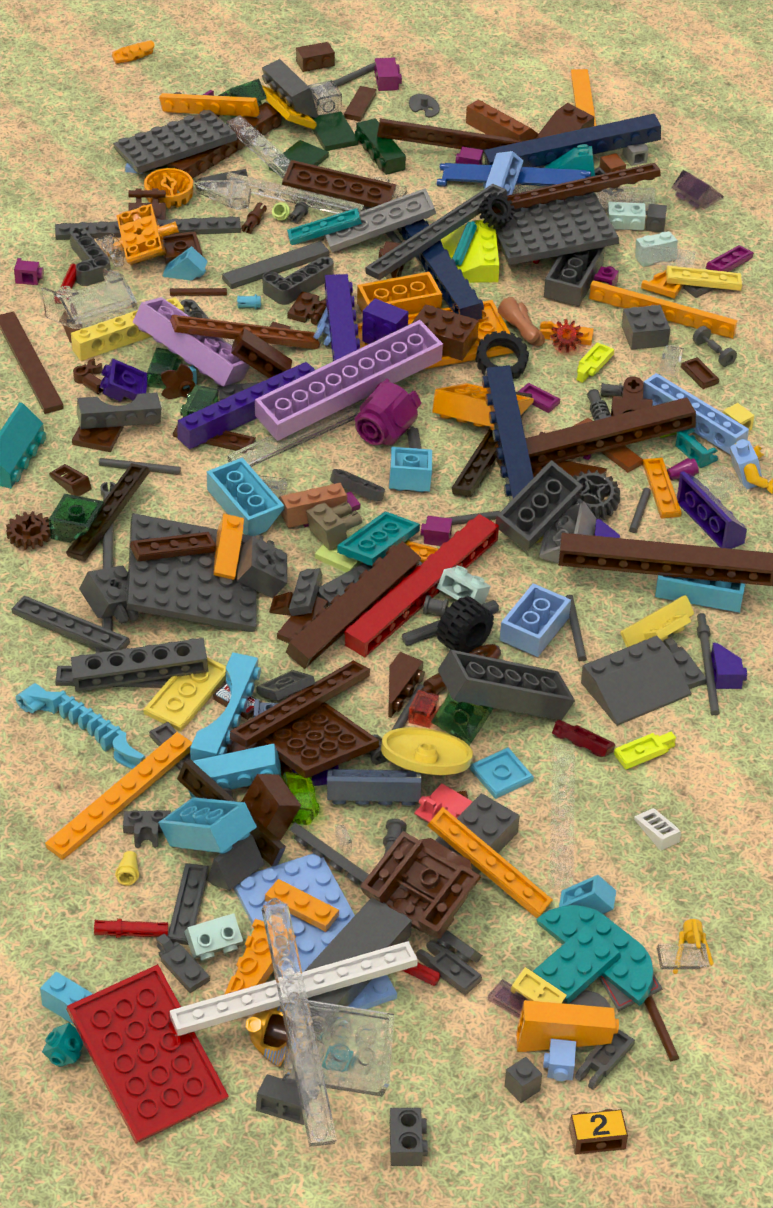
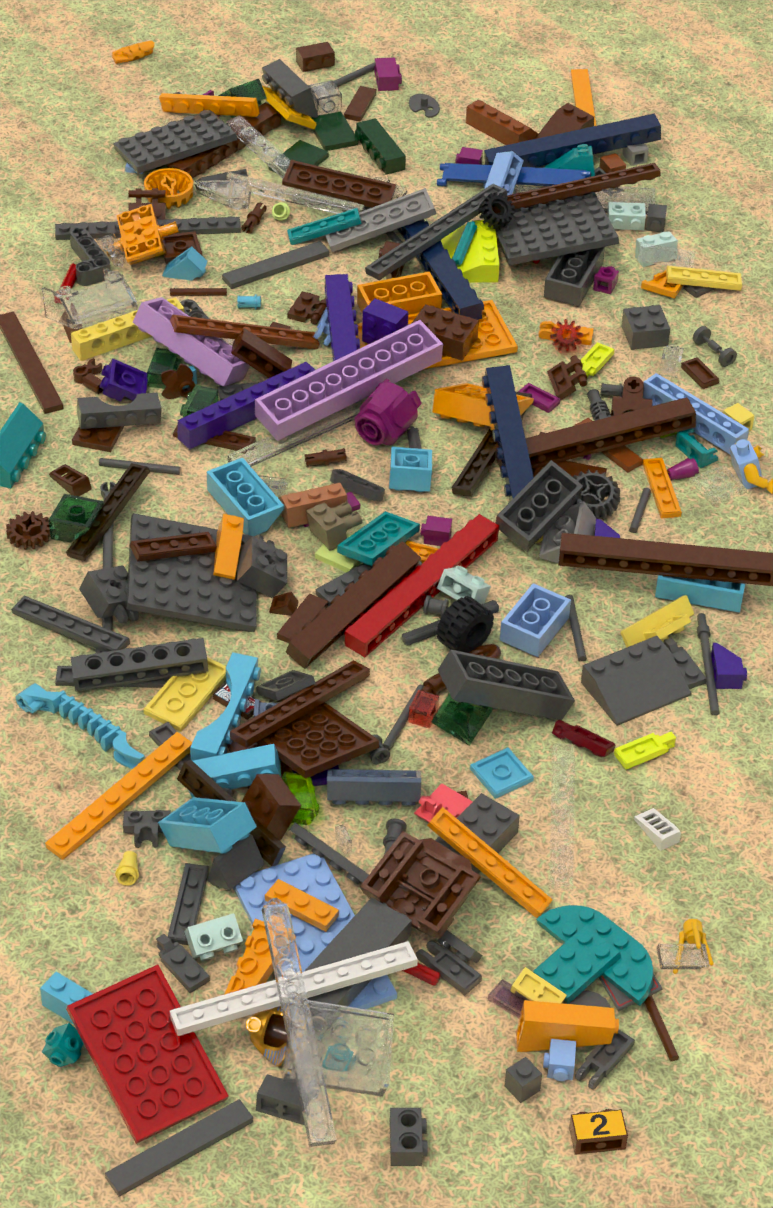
(28, 272): magenta brick -> none
(130, 928): red pin -> none
(178, 1147): none -> dark grey tile
(300, 209): dark grey pin -> none
(305, 279): dark grey beam -> none
(305, 591): dark grey plate -> none
(325, 457): none -> reddish brown pin
(403, 676): reddish brown slope -> none
(426, 751): light yellow dish -> none
(439, 136): reddish brown tile -> none
(465, 518): dark grey bar -> none
(505, 340): black tyre -> none
(518, 316): nougat piece -> none
(563, 381): none -> reddish brown plate
(590, 893): medium azure slope -> none
(673, 312): light orange plate -> none
(695, 190): slope -> none
(709, 513): dark purple slope -> none
(730, 259): magenta tile -> none

